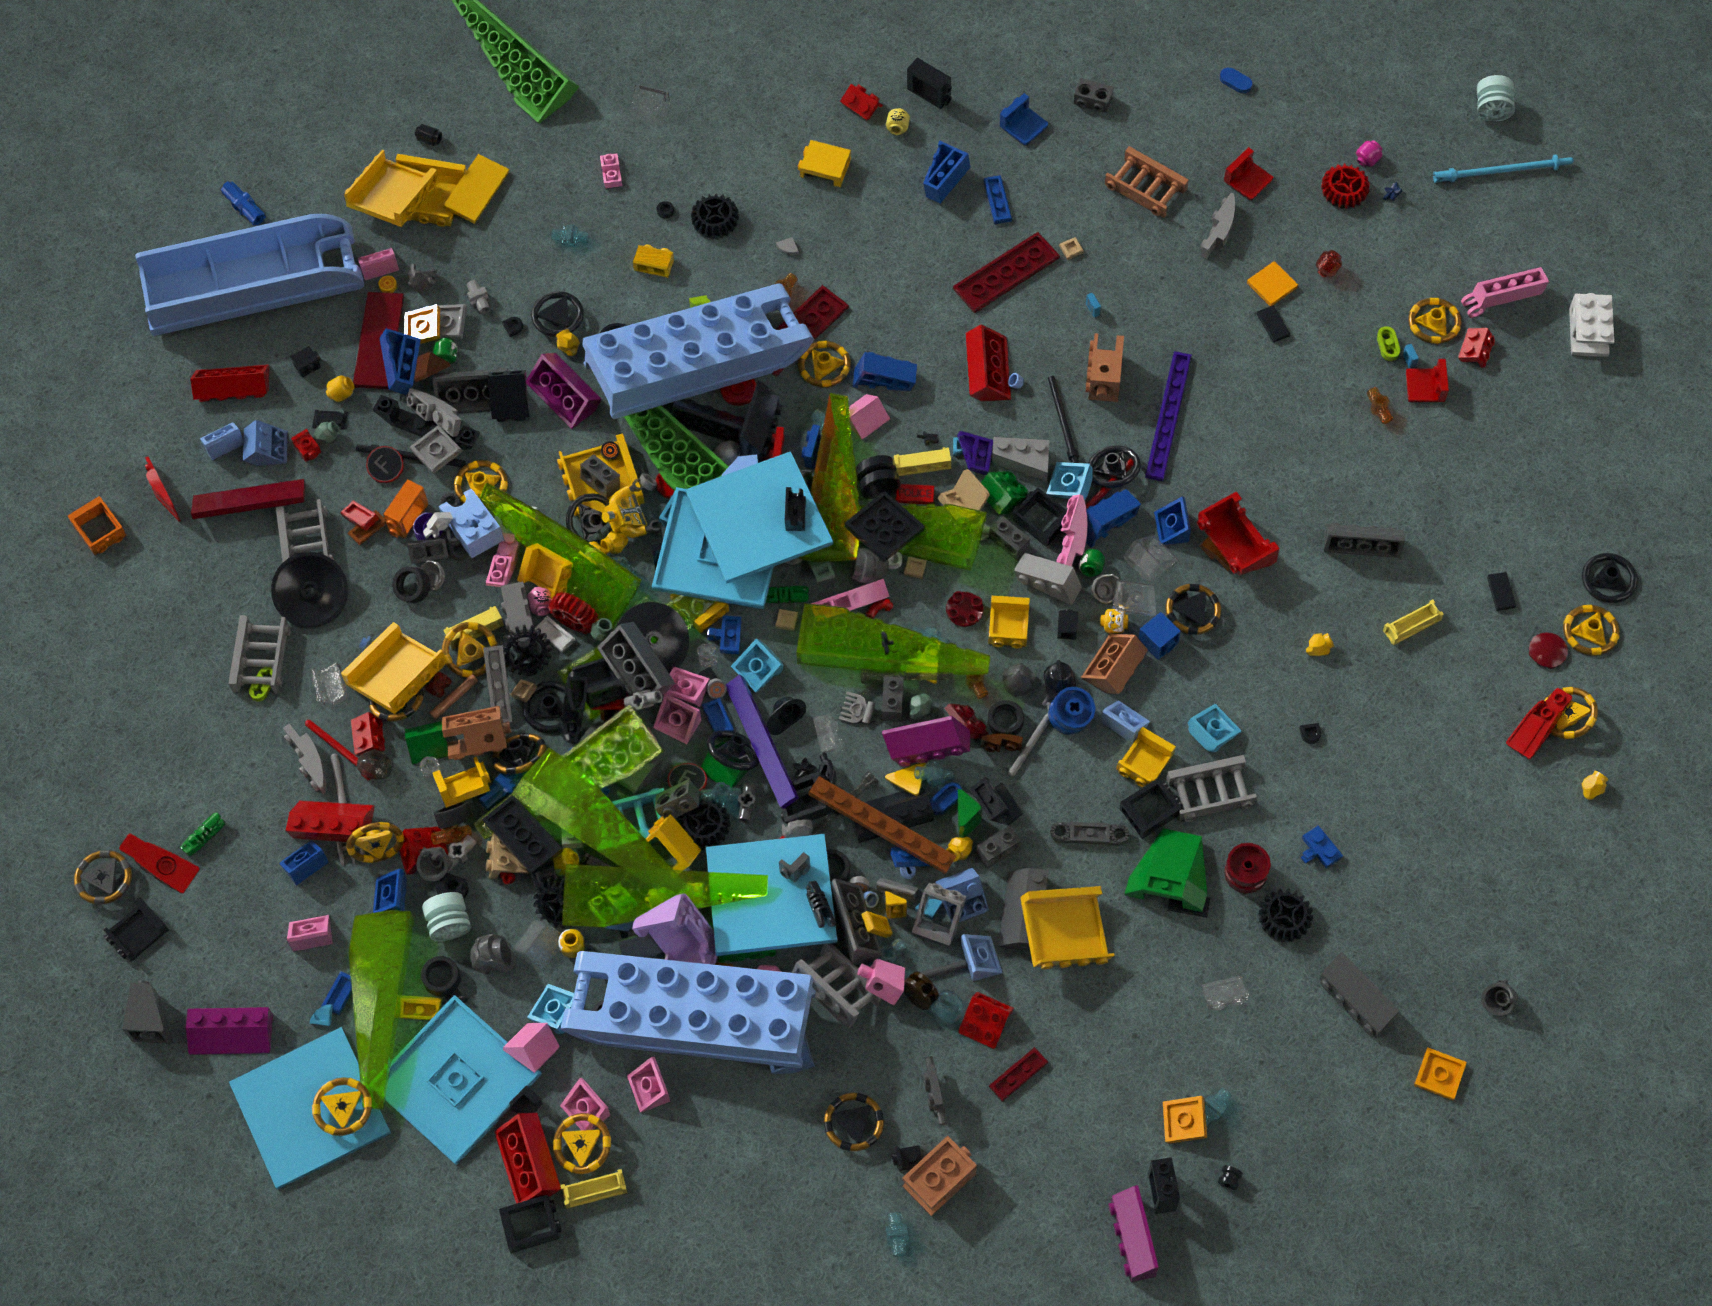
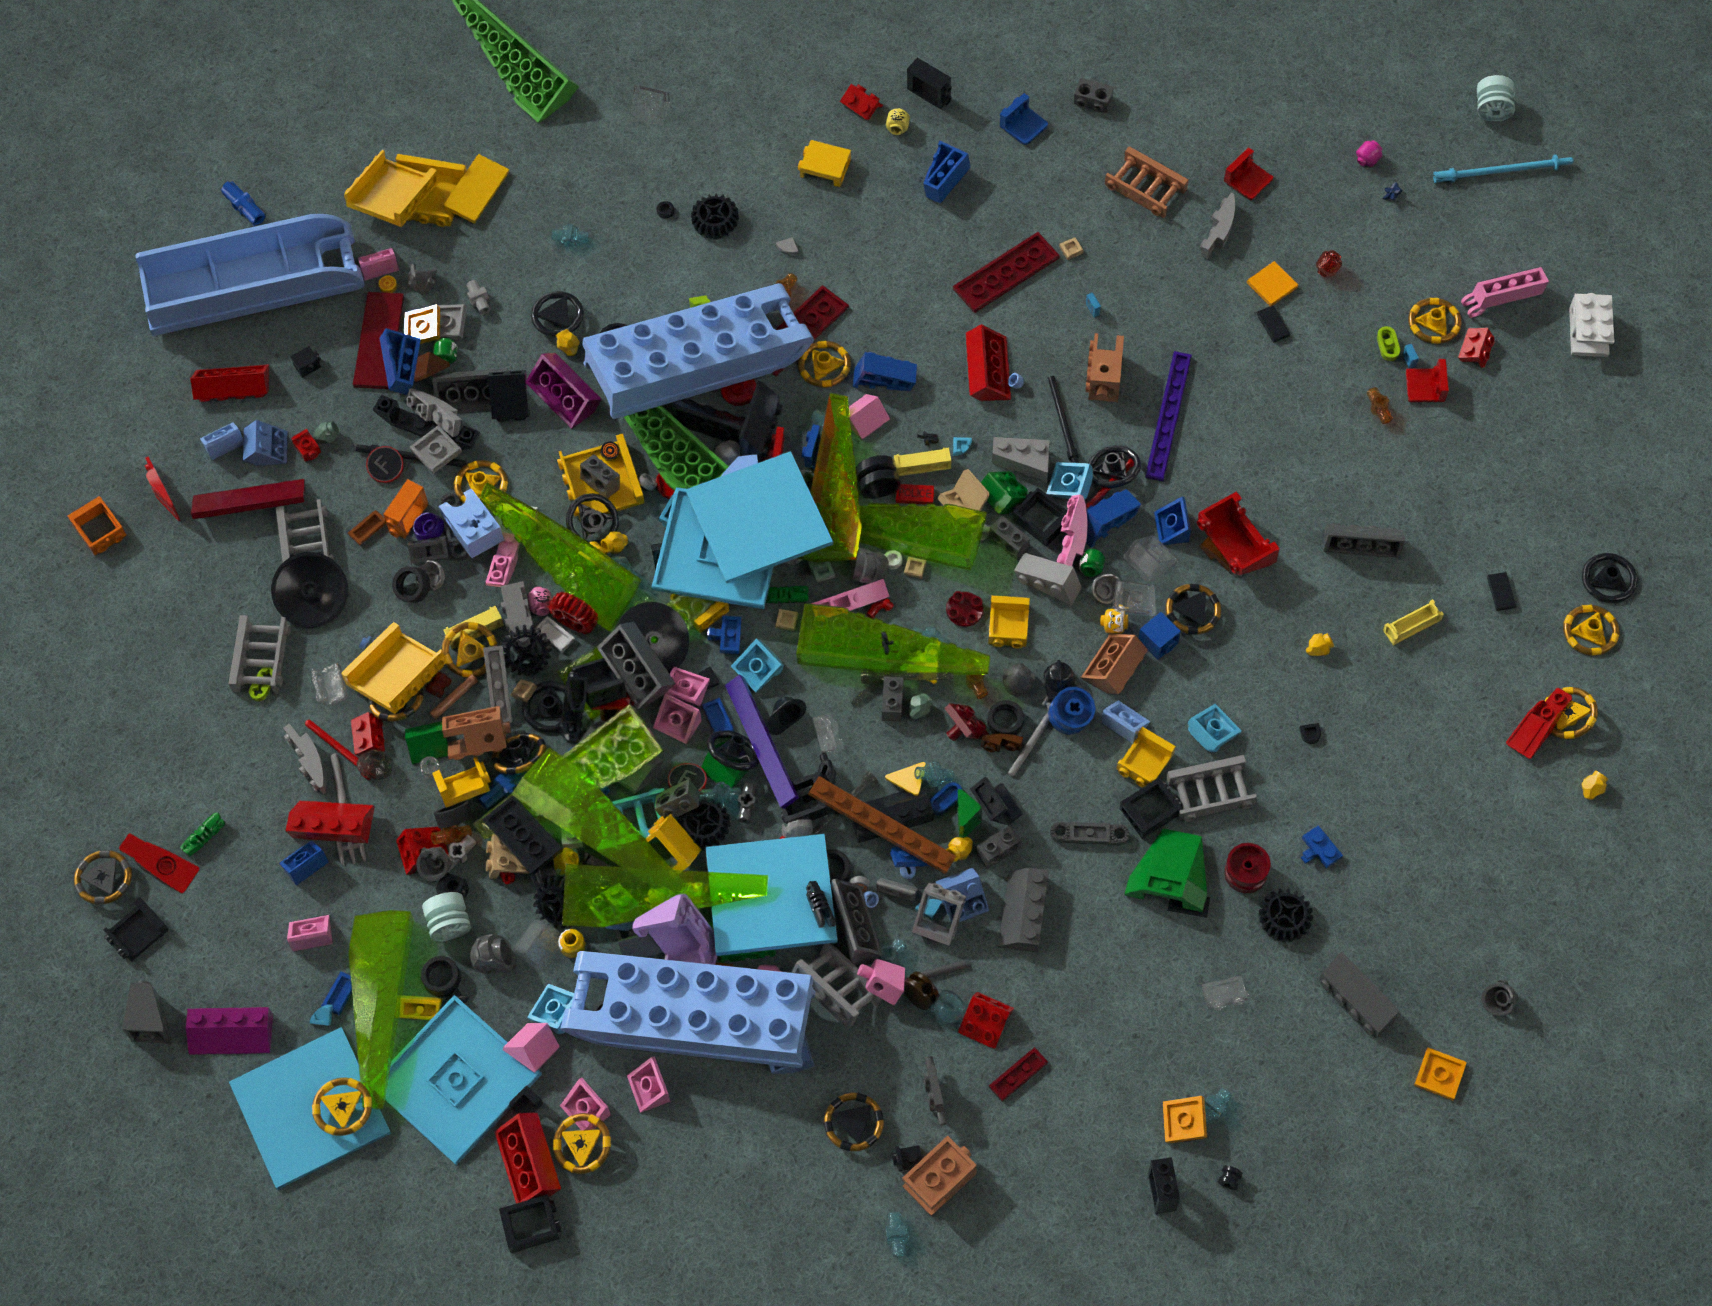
(329, 416): black piece -> none
(340, 388): yellow head -> none
(359, 515): tile -> none
(375, 842): yellow piece -> none
(390, 891): blue slope -> none
(428, 135): black brick -> none
(437, 522): white plate -> none
(513, 326): black tile -> none
(545, 569): yellow panel -> none
(594, 1189): light yellow container -> none
(601, 629): sand green rock -> none
(611, 170): bright pink slope -> none
(626, 514): yellow torso -> none
(643, 699): light grey axle -> none
(653, 260): yellow brick -> none
(707, 655): clear wheel -> none
(716, 688): light grey tile -> none
(795, 510): black hinge -> none
(796, 869): dark grey bracket -> none
(803, 768): black plant -> none
(859, 709): light grey piece -> none
(877, 924): yellow tile -> none
(884, 526): black plate -> none
(895, 906): yellow slope -> none
(927, 741): magenta slope -> none
(976, 451): dark purple wing -> none
(980, 956): light blue slope -> none
(997, 199): blue tile -> none
(1065, 927): yellow panel -> none
(1067, 624): black brick -> none
(1134, 1234): magenta slope -> none
(1236, 80): blue tile -> none
(1342, 190): red gear -> none
(1548, 650): dark red dish -> none

